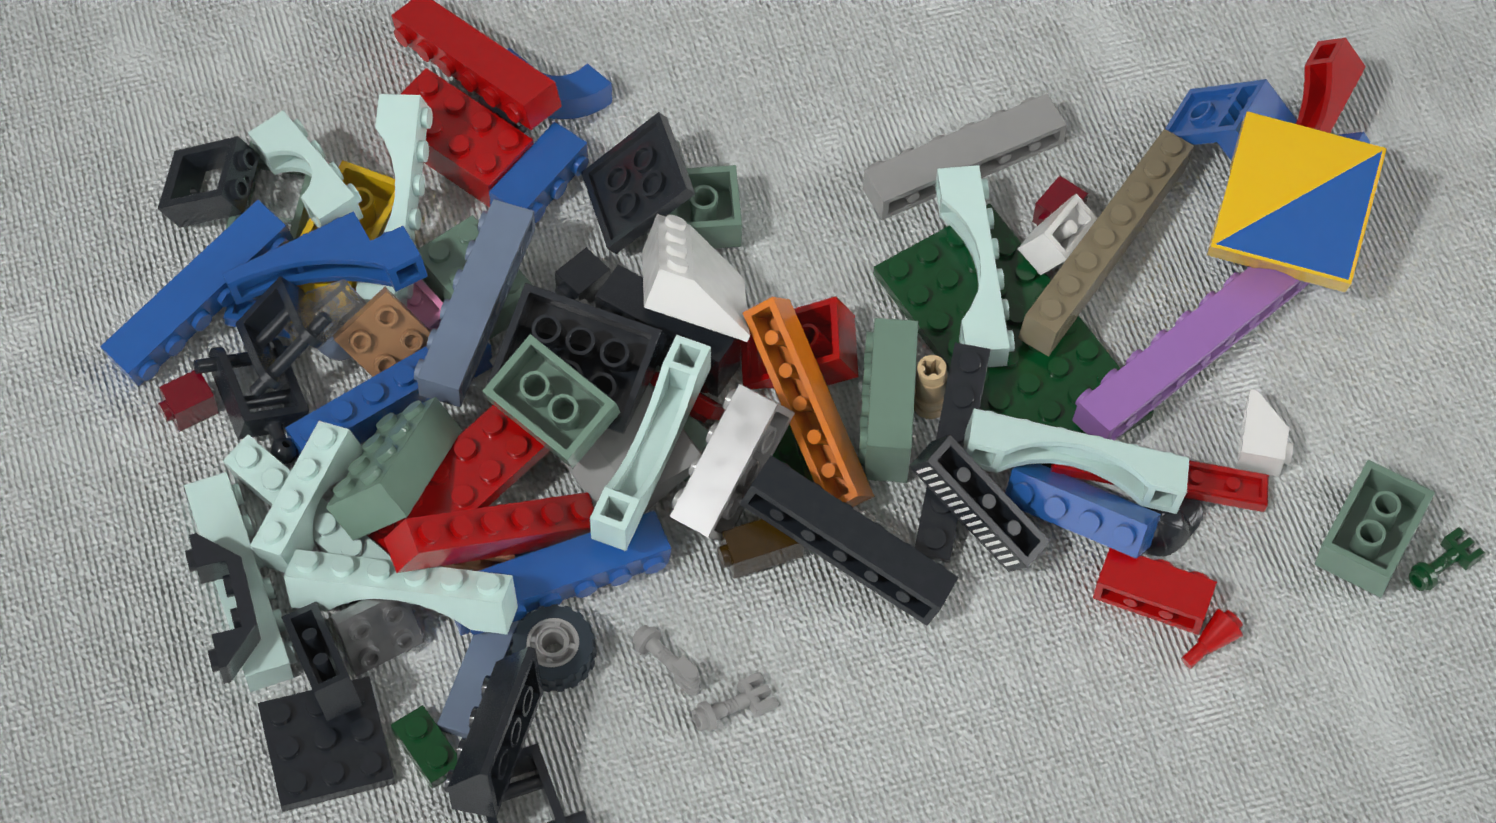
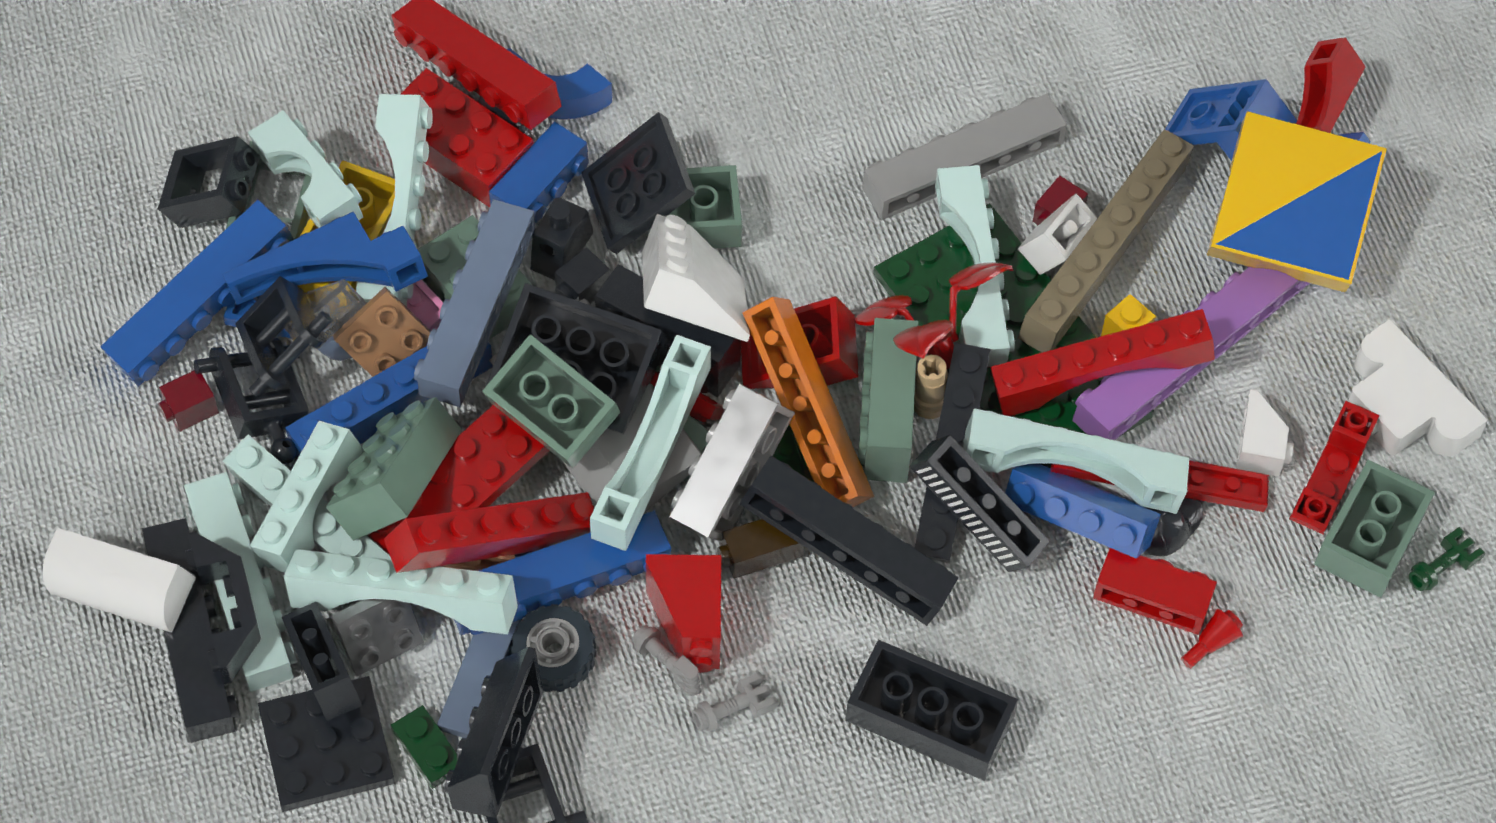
(116, 579): none -> white brick
(201, 691): none -> black brick
(562, 229): none -> black torso
(688, 604): none -> red slope
(931, 709): none -> black brick
(937, 336): none -> red plant
(1127, 315): none -> yellow brick
(1160, 344): none -> red arch
(1335, 468): none -> red slope
(1411, 396): none -> white brick

